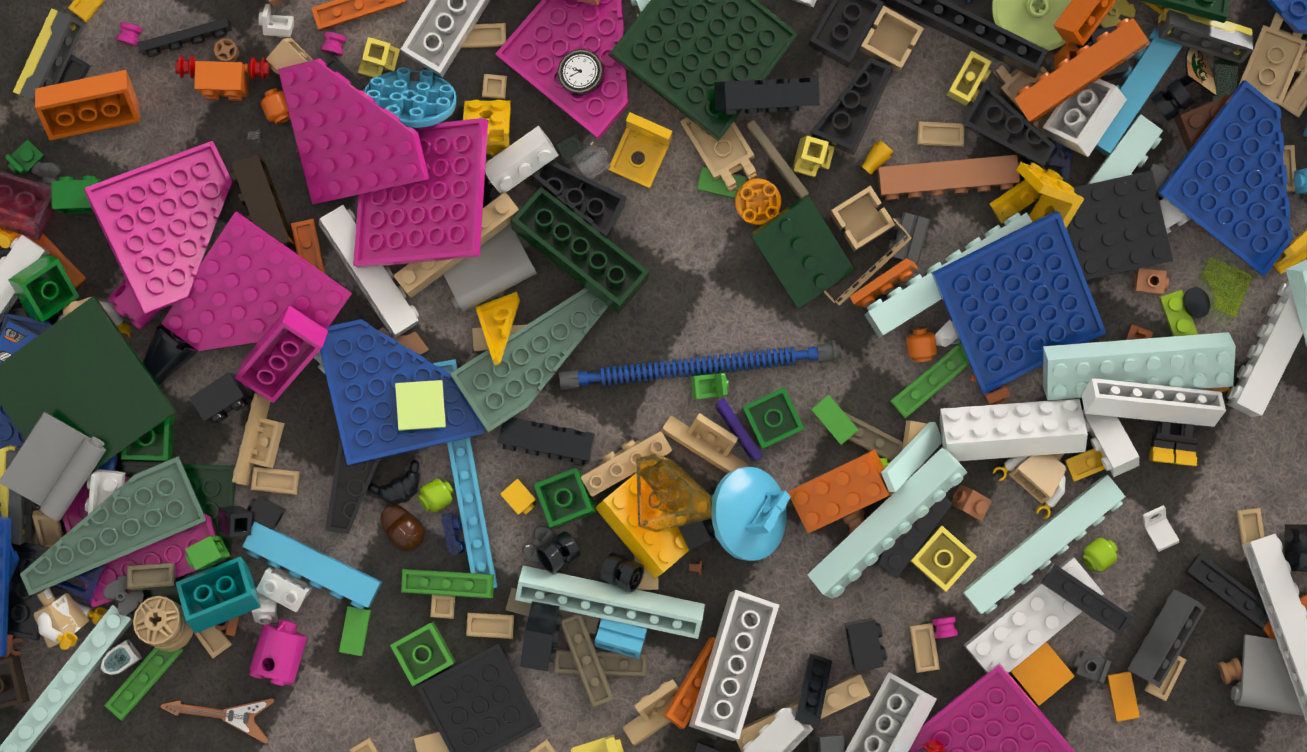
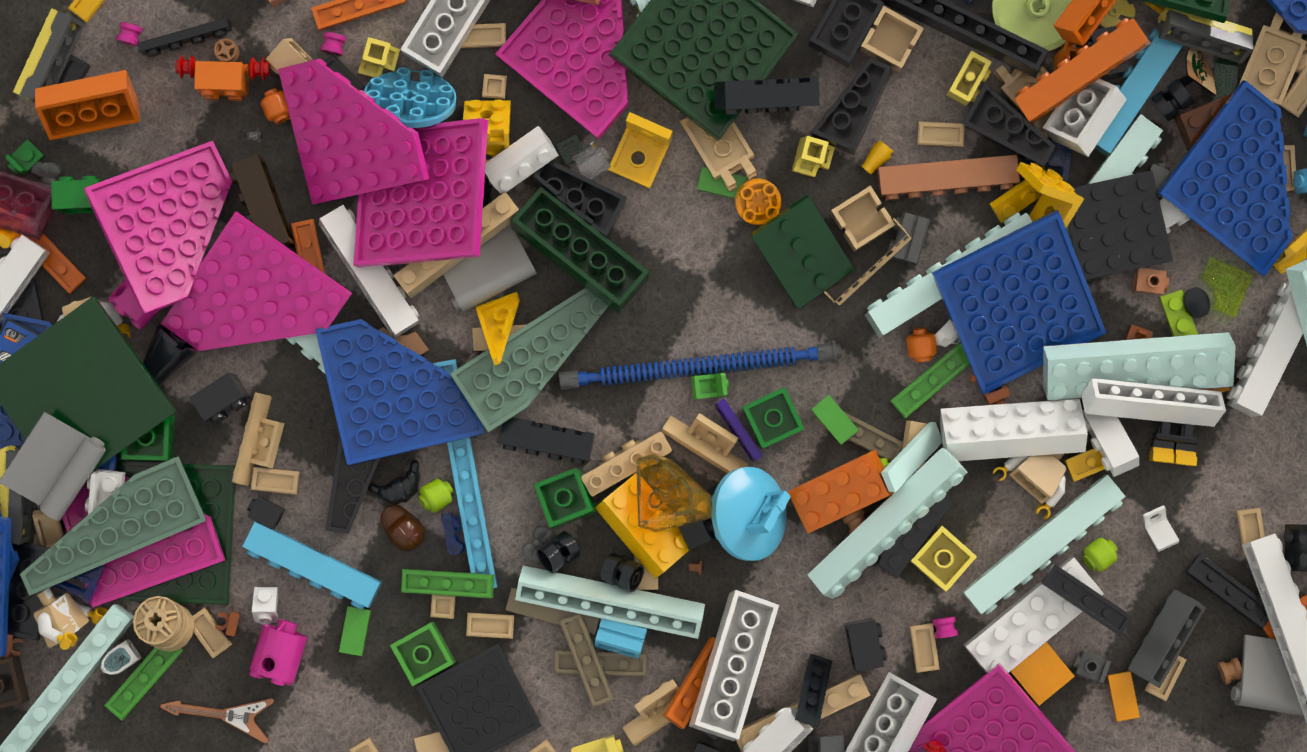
(44, 288): green brick -> none
(126, 602): dark grey piece -> none
(151, 576): dark tan tile -> none
(207, 553): bright green brick -> none
(218, 594): teal brick -> none
(234, 521): black brick -> none
(275, 24): white bracket -> none
(281, 354): dark pink brick -> none
(284, 588): white bracket -> none
(420, 405): yellowish green tile -> none
(519, 497): yellow brick -> none
(541, 636): black brick -> none
(580, 72): tile -> none
(776, 159): dark tan tile -> none
(885, 283): orange plate -> none
(971, 502): nougat bracket -> none

